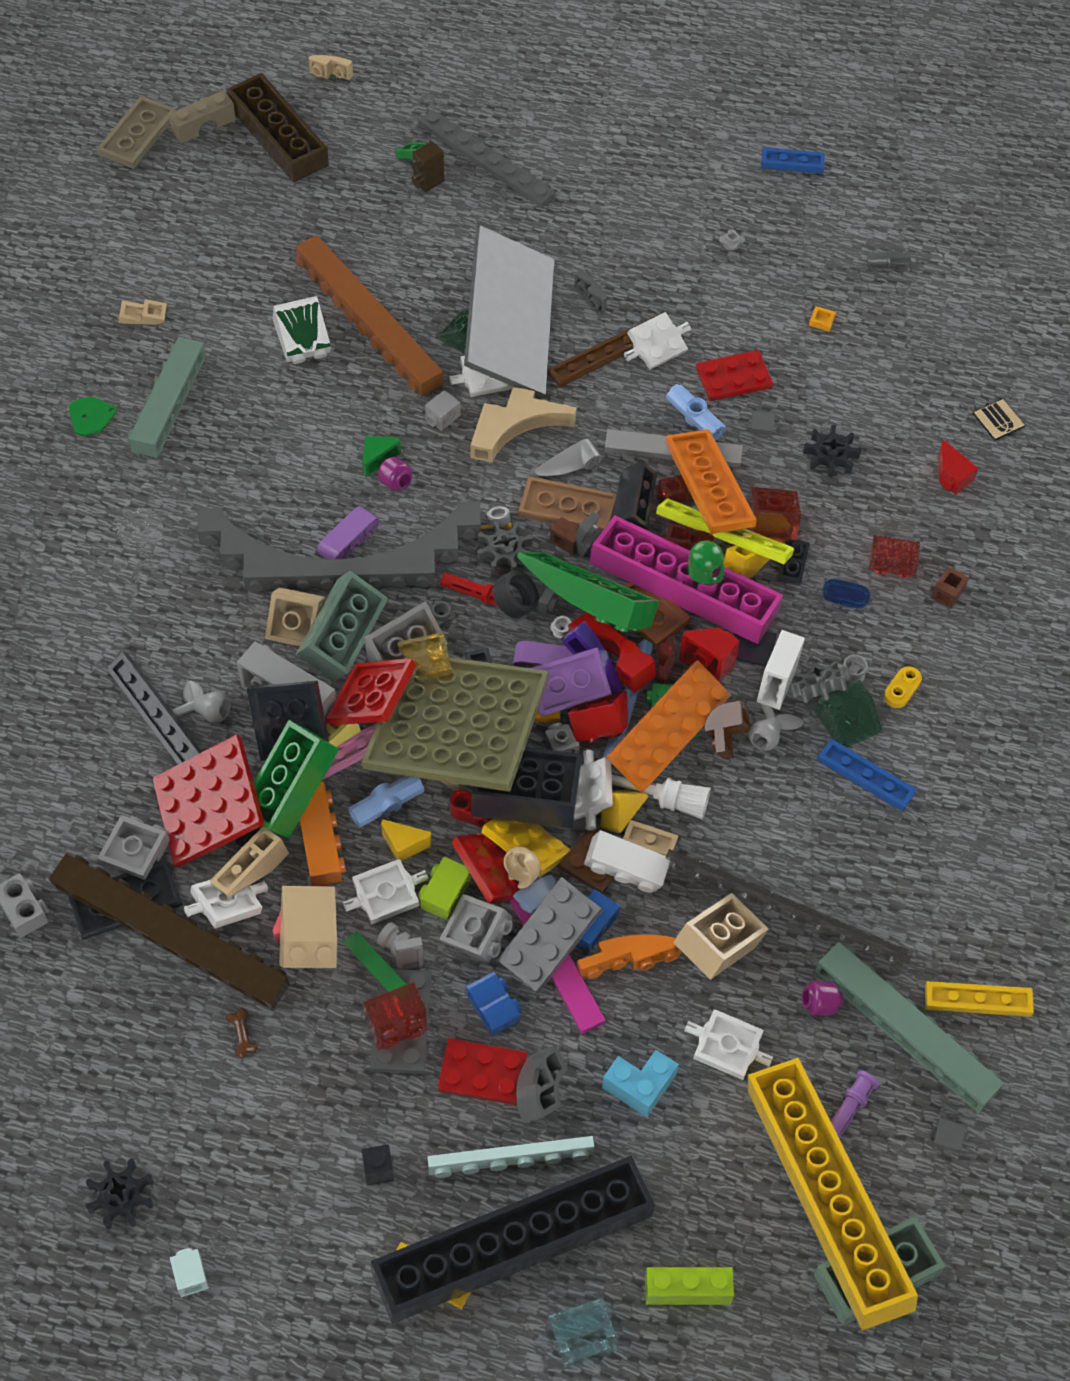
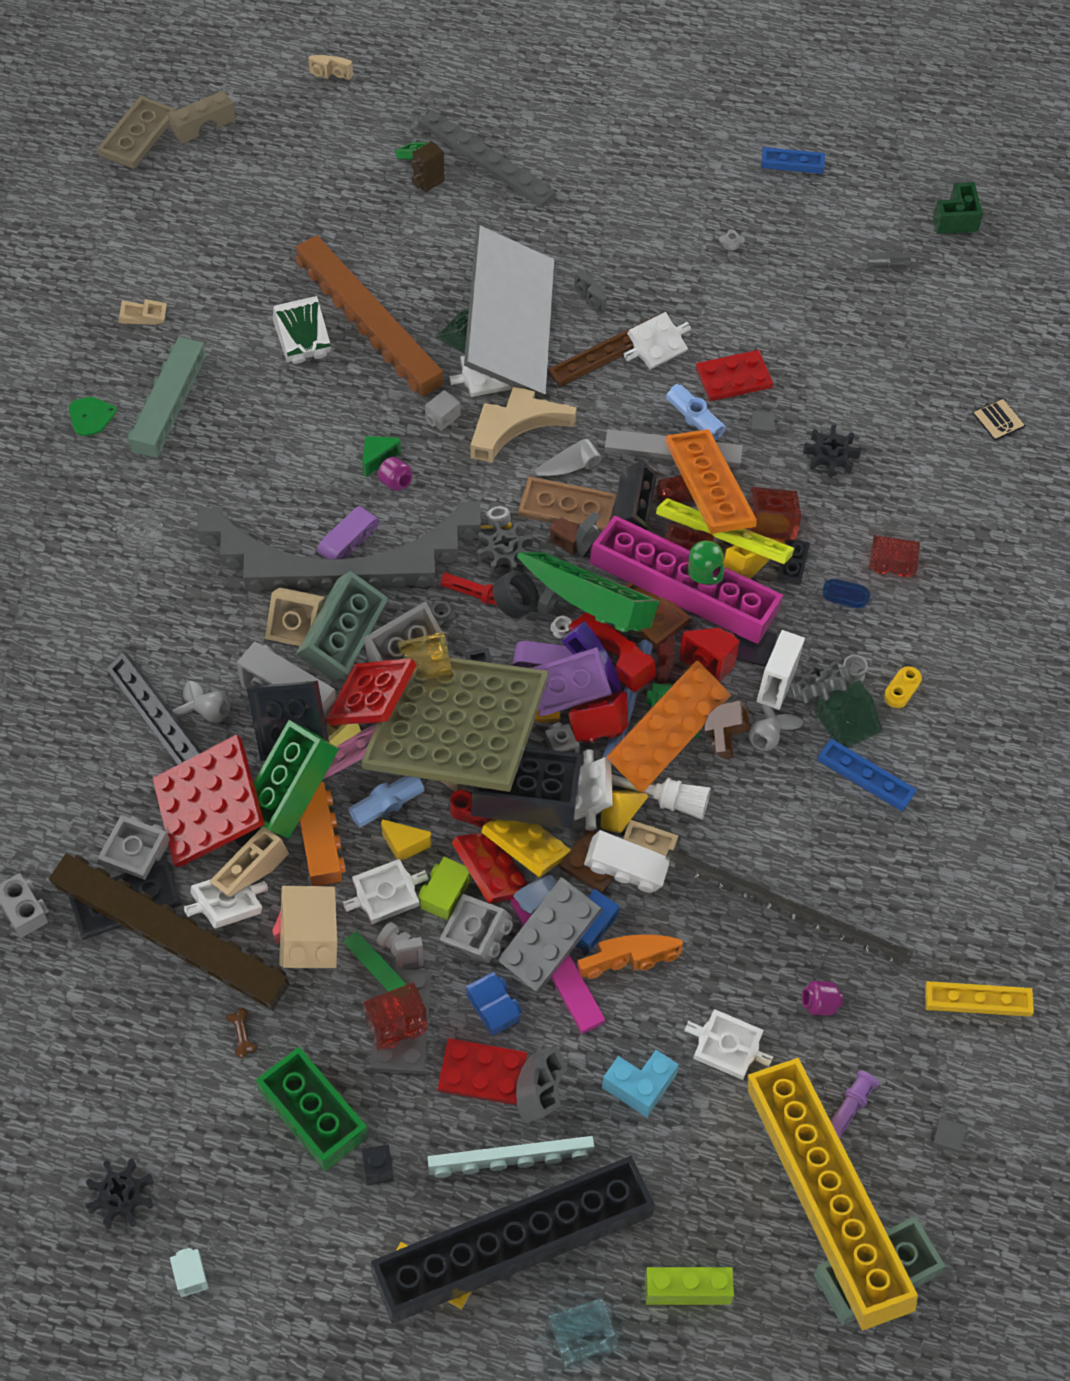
(278, 127): dark brown brick -> none
(312, 1108): none -> green brick
(522, 866): tan hair -> none
(720, 936): tan brick -> none
(822, 318): light orange tile -> none
(910, 1027): sand green brick -> none
(949, 587): copper brick -> none
(954, 469): red slope -> none
(959, 213): none -> dark green brick

